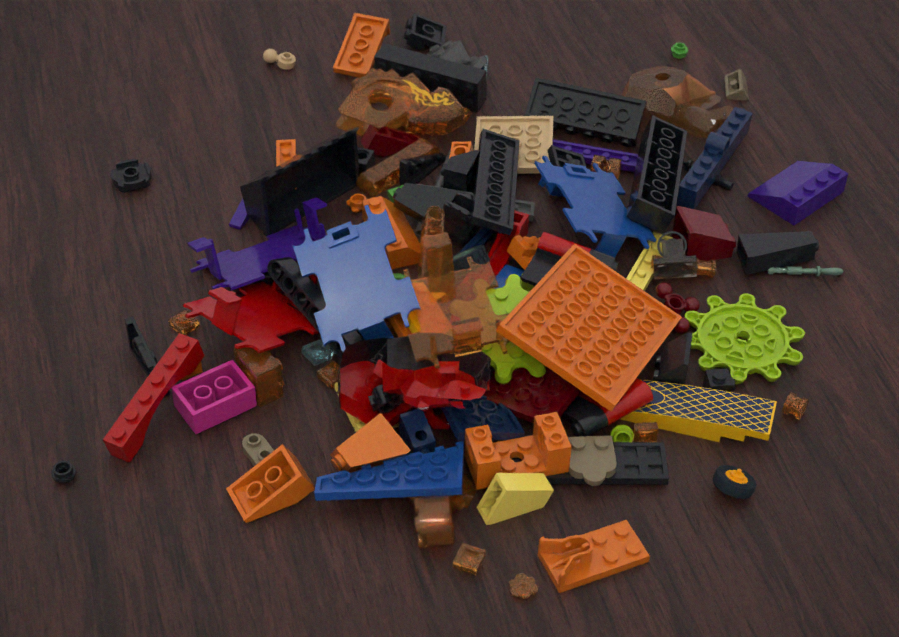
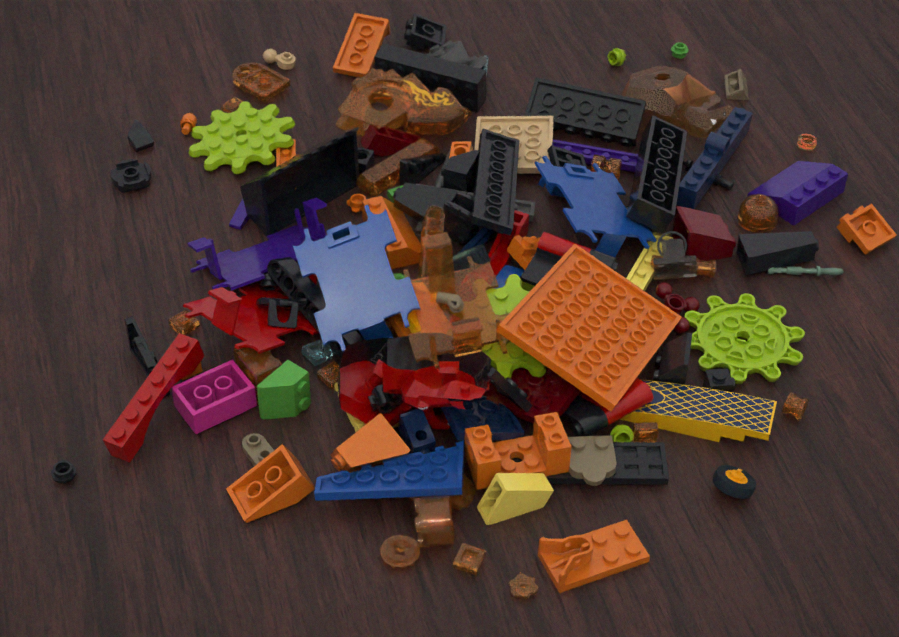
(139, 137): none -> black slope
(188, 122): none -> orange cylinder
(231, 105): none -> clear orange slope
(242, 137): none -> lime plate
(259, 80): none -> clear orange plate
(267, 283): none -> black plate
(272, 311): none -> black piece
(284, 392): none -> bright green slope
(400, 543): none -> clear orange gear
(452, 300): none -> dark tan arm
(509, 389): none -> black wing
(616, 57): none -> lime plate
(758, 213): none -> clear orange cylinder
(807, 142): none -> clear orange tile
(866, 228): none -> orange plate

